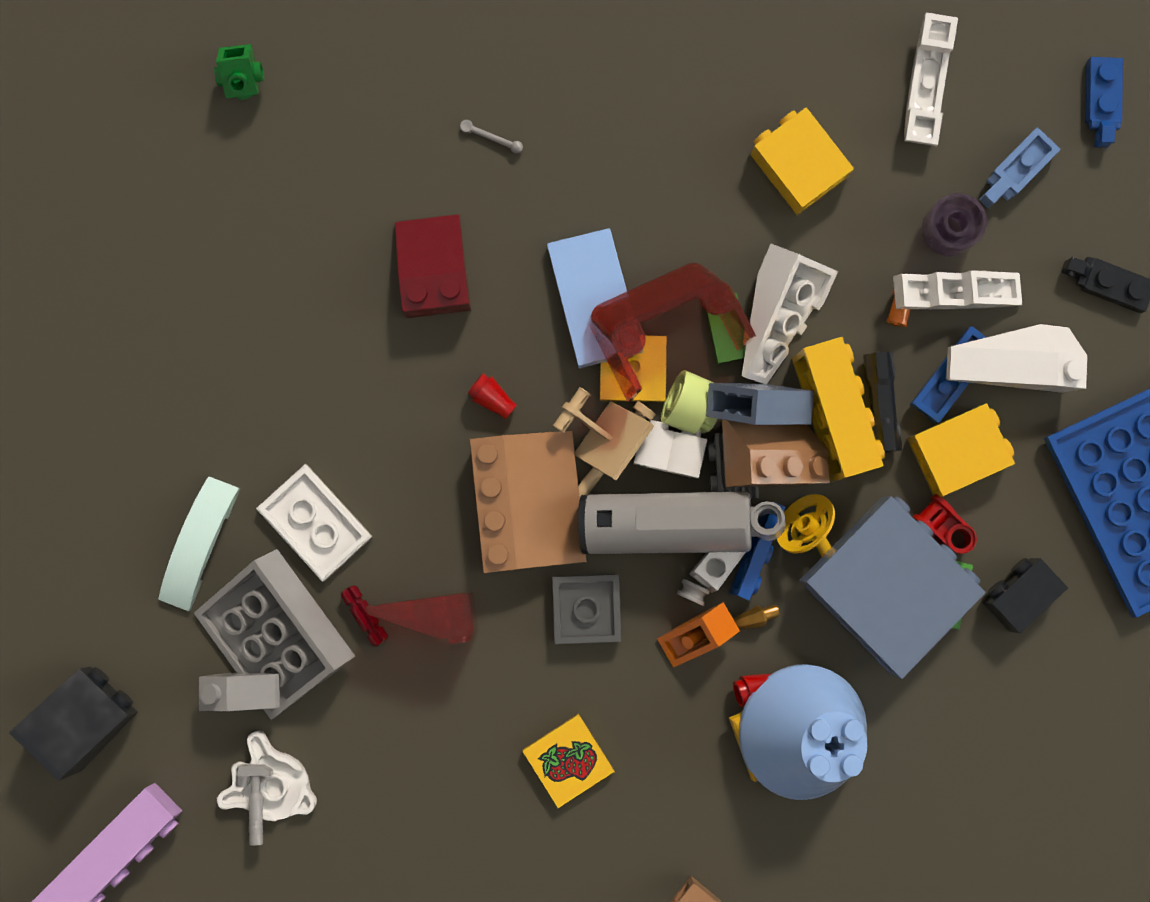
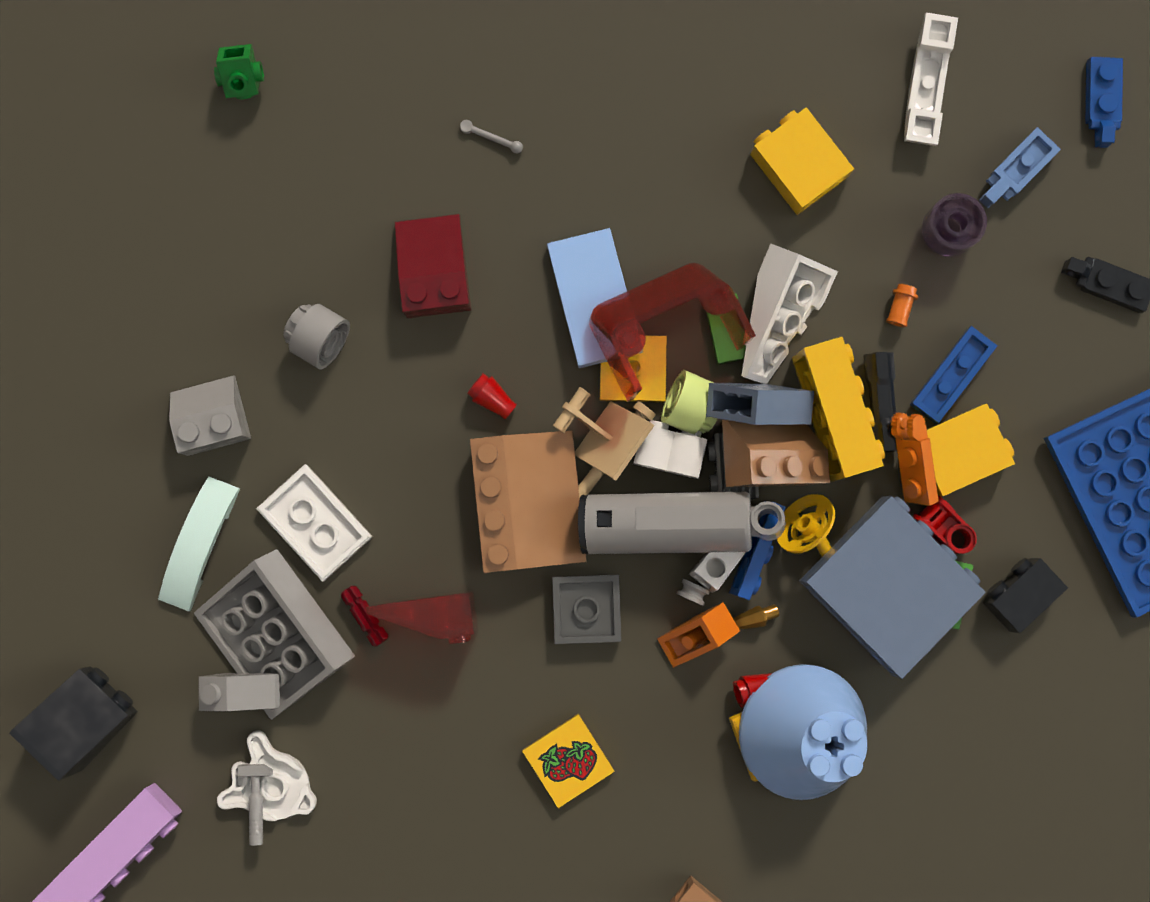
(207, 416): none -> light grey slope
(316, 334): none -> light grey piece
(915, 459): none -> orange hinge
(957, 290): white slope -> none
(1024, 358): white wedge -> none

